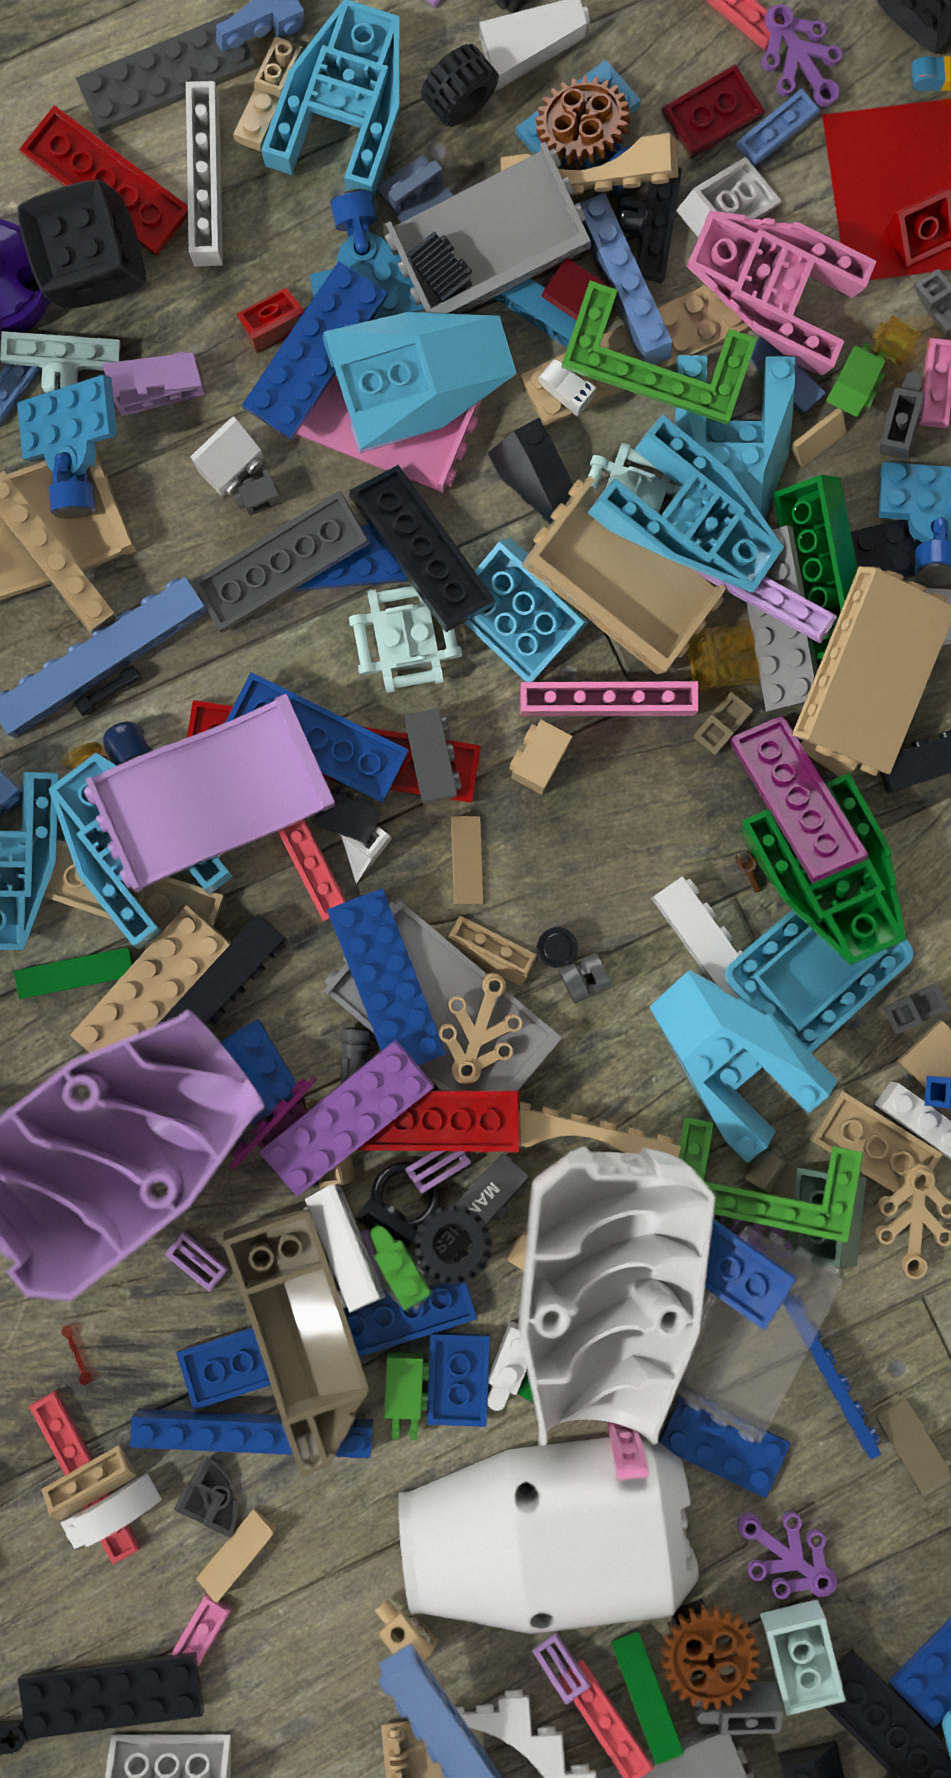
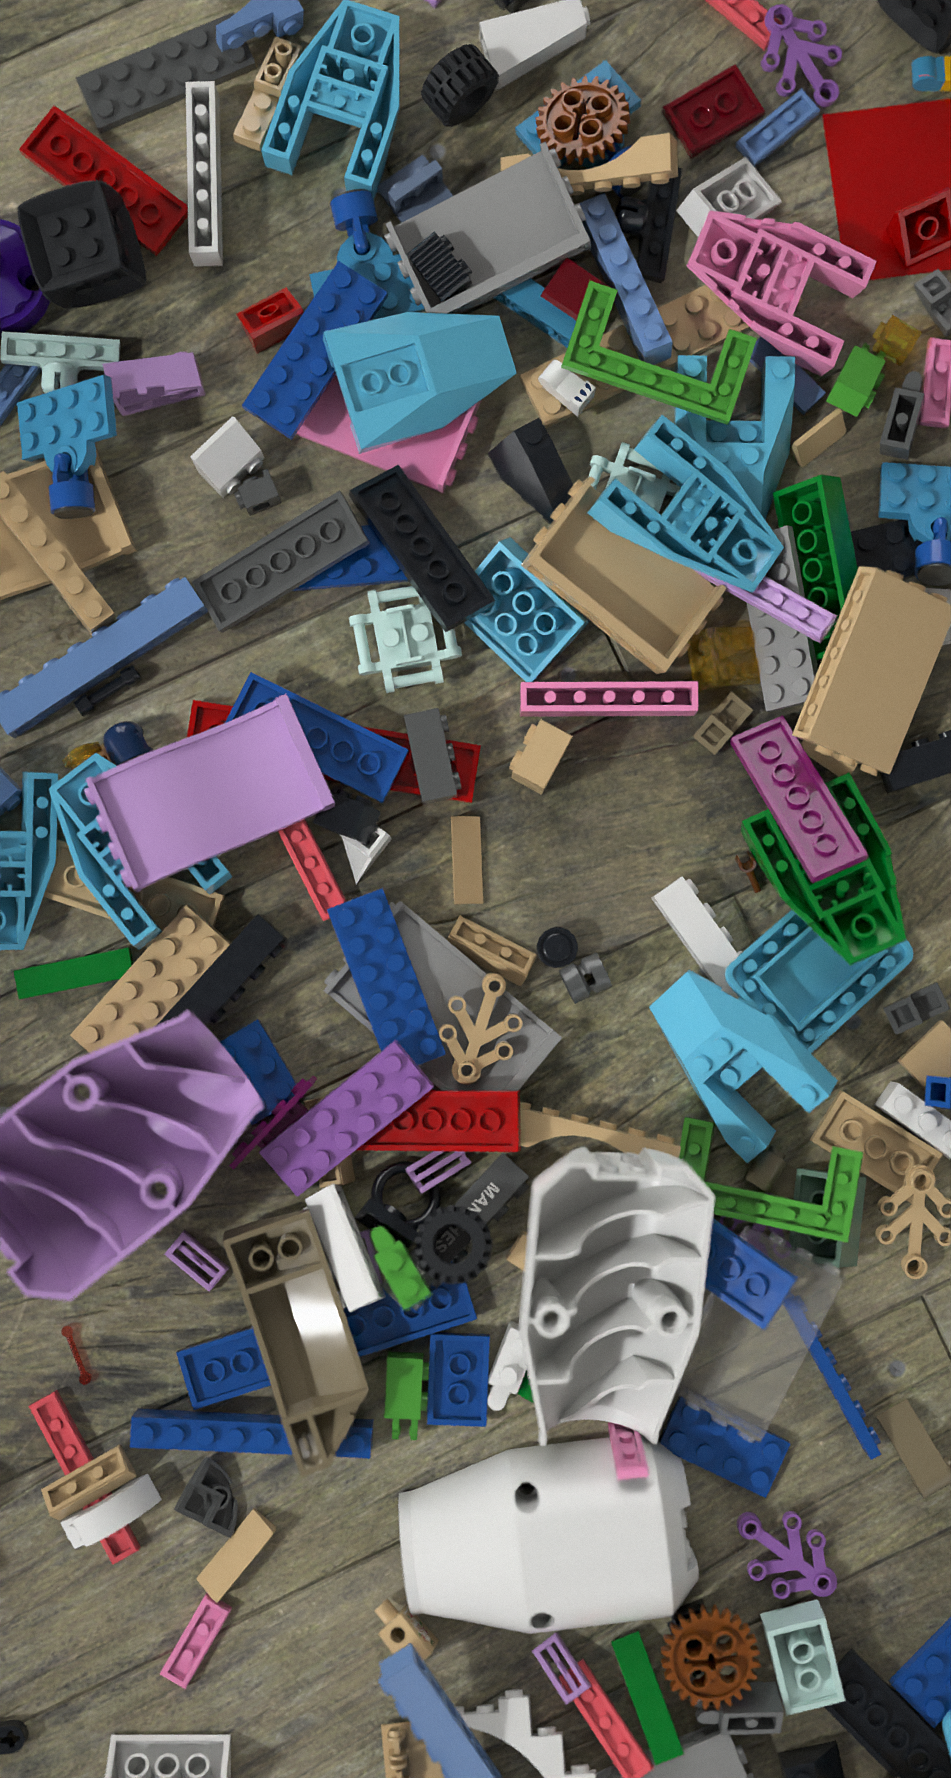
(111, 1695): black plate -> none
(354, 1050): dark grey axle -> none

